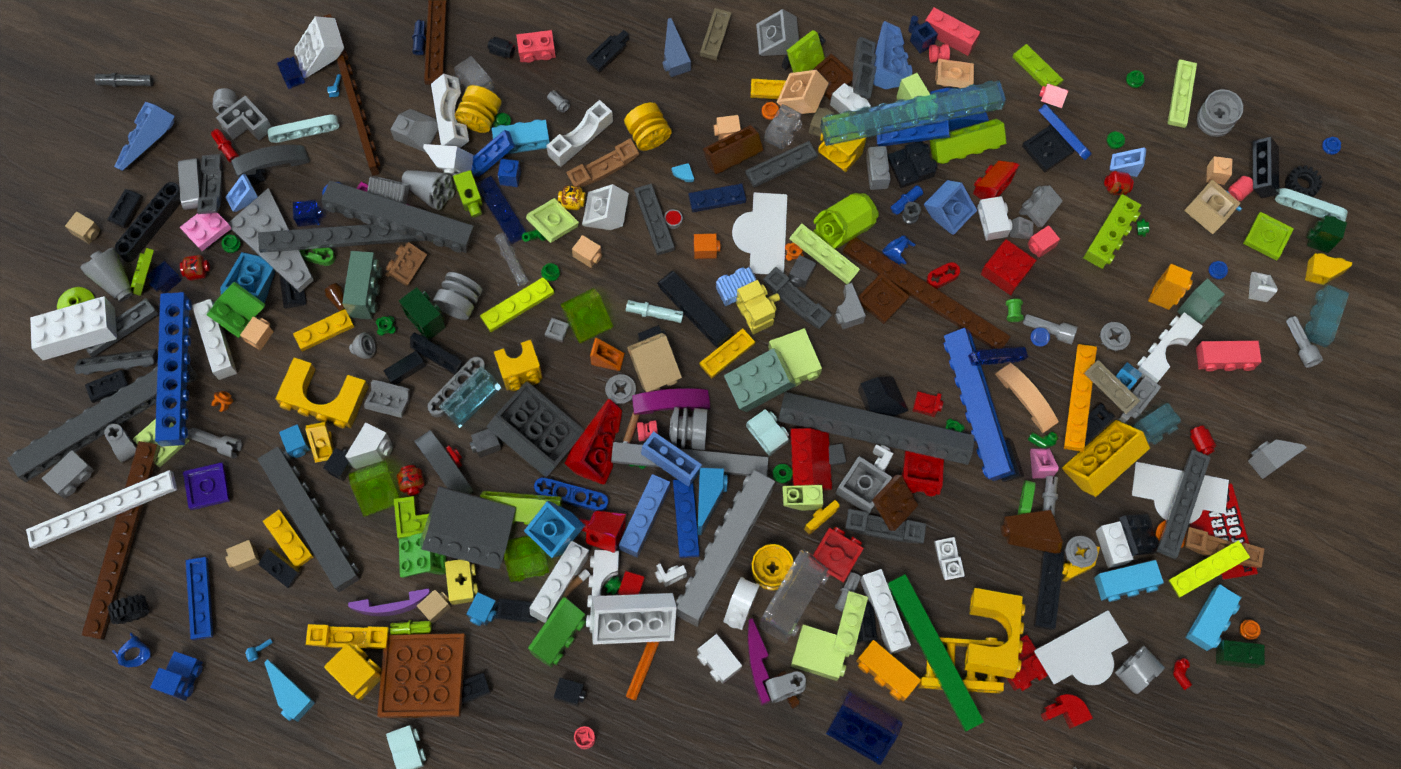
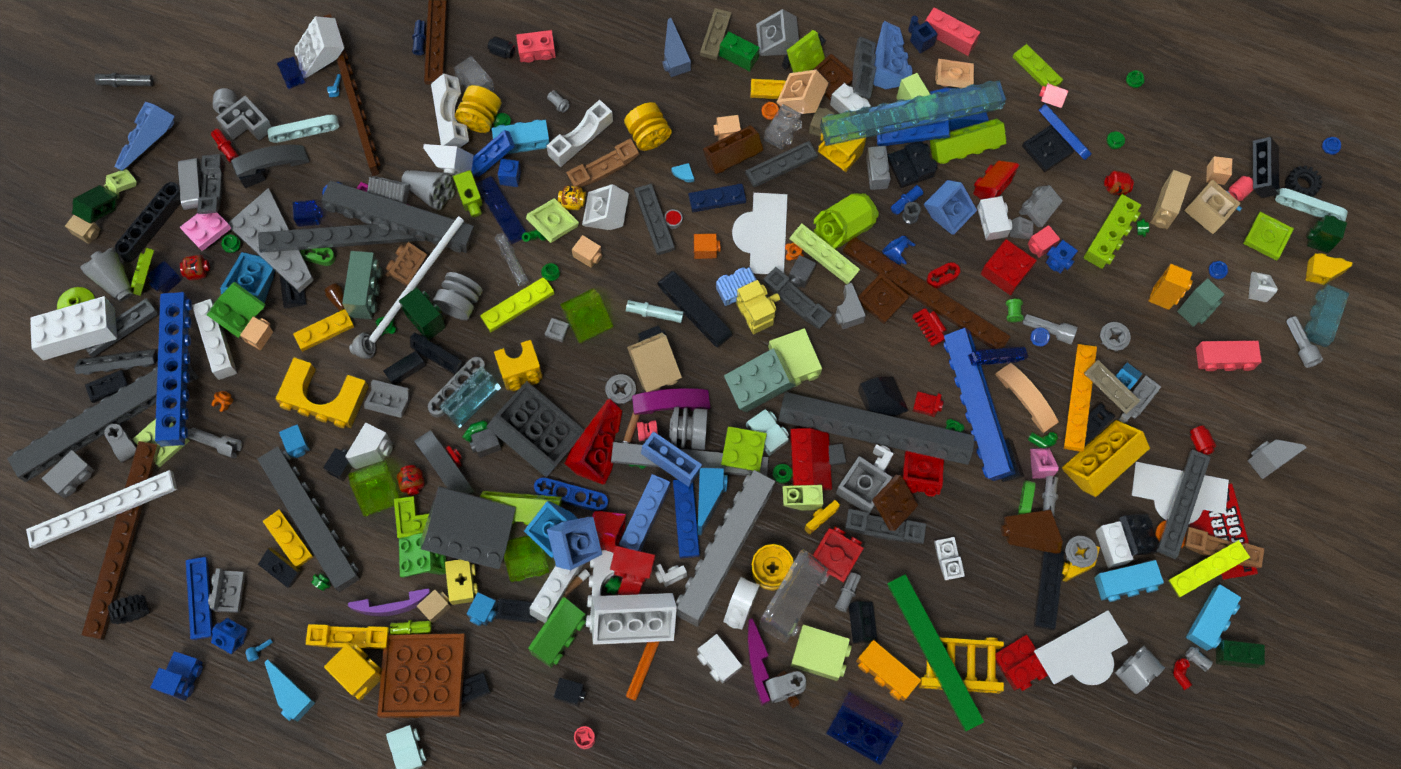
(94, 204): none -> dark green brick
(119, 181): none -> yellowish green bracket
(125, 208): black plate -> none
(143, 656): blue piece -> none
(206, 486): dark purple plate -> none
(227, 591): none -> light grey bracket
(228, 635): none -> blue brick
(241, 194): light blue slope -> none
(242, 555): tan brick -> none
(320, 441): yellow slope -> none
(321, 581): none -> green plate
(414, 129): light grey slope -> none
(417, 278): none -> white piece
(474, 428): none -> green arm
(574, 542): none -> medium blue slope
(606, 356): orange slope -> none
(607, 51): black hinge -> none
(632, 562): none -> red brick
(727, 353): yellow plate -> none
(739, 51): none -> green brick
(743, 449): none -> lime plate
(850, 623): yellowish green plate -> none
(890, 623): white arch -> none
(934, 324): none -> red piece
(939, 52): coral wheel -> none
(1007, 610): yellow arch -> none
(1061, 257): none -> blue brick
(1071, 707): red brick -> none
(1129, 161): light blue slope -> none
(1158, 423): clear light blue brick -> none
(1170, 199): none -> tan brick
(1181, 333): white arch -> none
(1182, 93): yellowish green plate -> none
(1198, 658): none -> light grey pin
(1219, 113): light grey wheel -> none
(1249, 629): orange plate -> none

